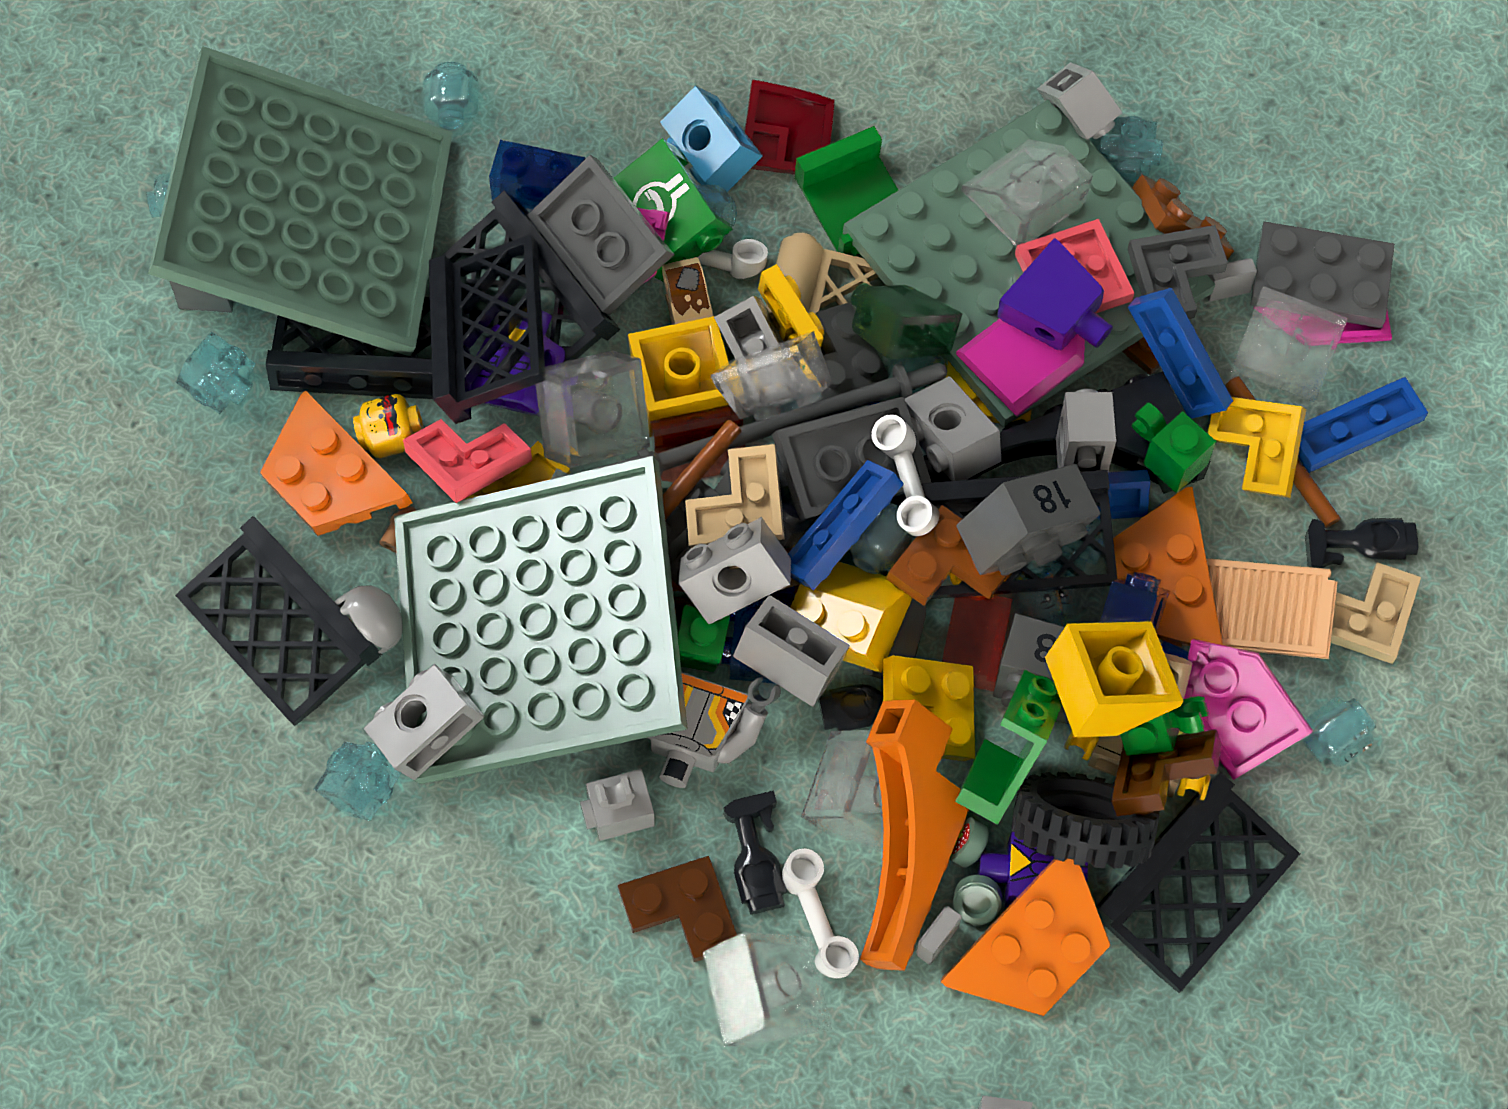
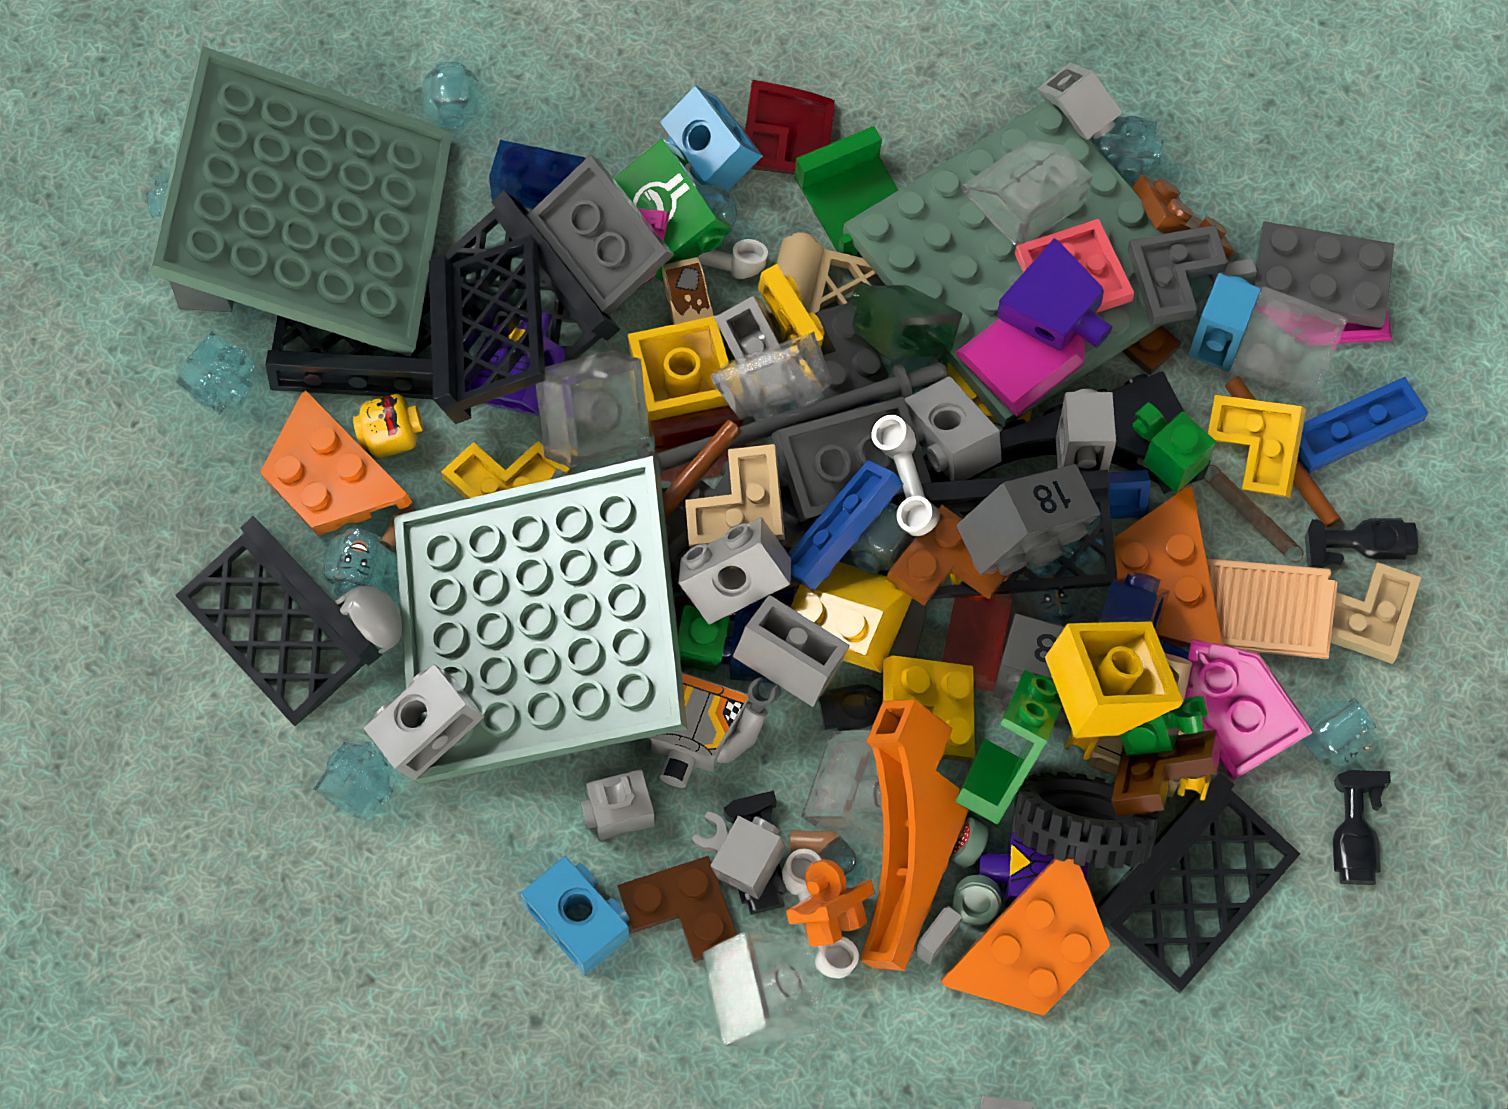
(355, 560): none -> clear light blue head
(463, 467): coral plate -> none
(583, 941): none -> dark azure brick
(745, 853): none -> light grey brick
(827, 845): none -> arm
(831, 904): none -> orange hips
(1180, 353): blue plate -> none
(1224, 321): none -> dark azure brick
(1236, 490): none -> dark orange piece
(1355, 841): none -> black piece

